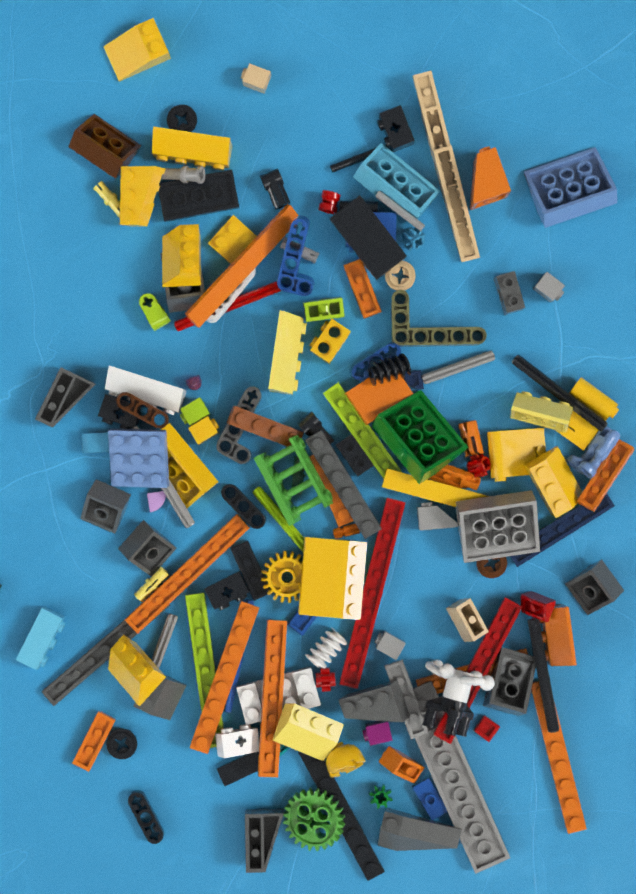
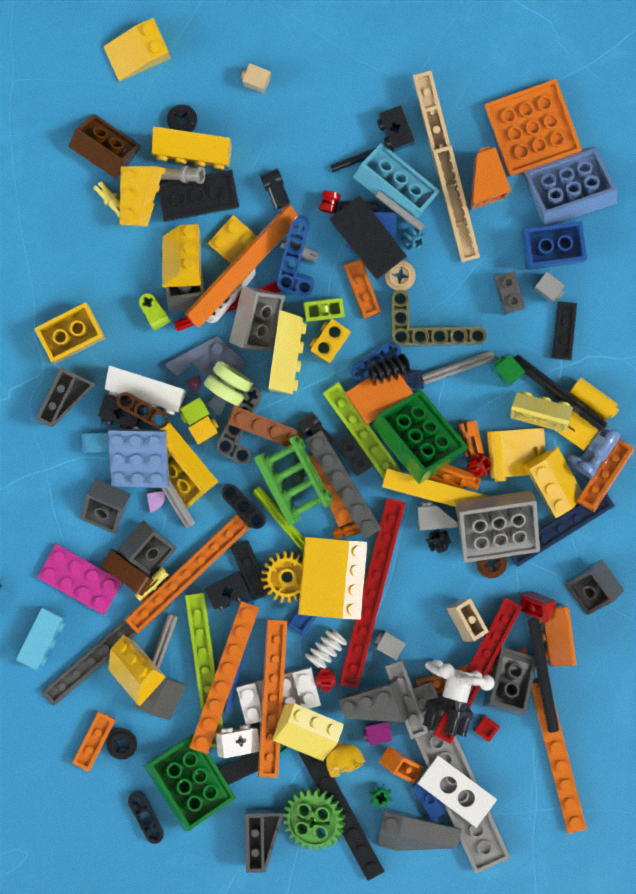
(70, 333): none -> yellow brick
(80, 579): none -> dark pink plate
(126, 572): none -> reddish brown beam
(189, 783): none -> green slope
(205, 358): none -> sand blue wing
(226, 385): none -> yellowish green wheel
(256, 319): none -> light grey slope
(431, 782): none -> white piece
(438, 541): none -> black gear
(507, 370): none -> green brick
(532, 127): none -> orange plate
(554, 245): none -> blue brick
(564, 330): none -> black tile

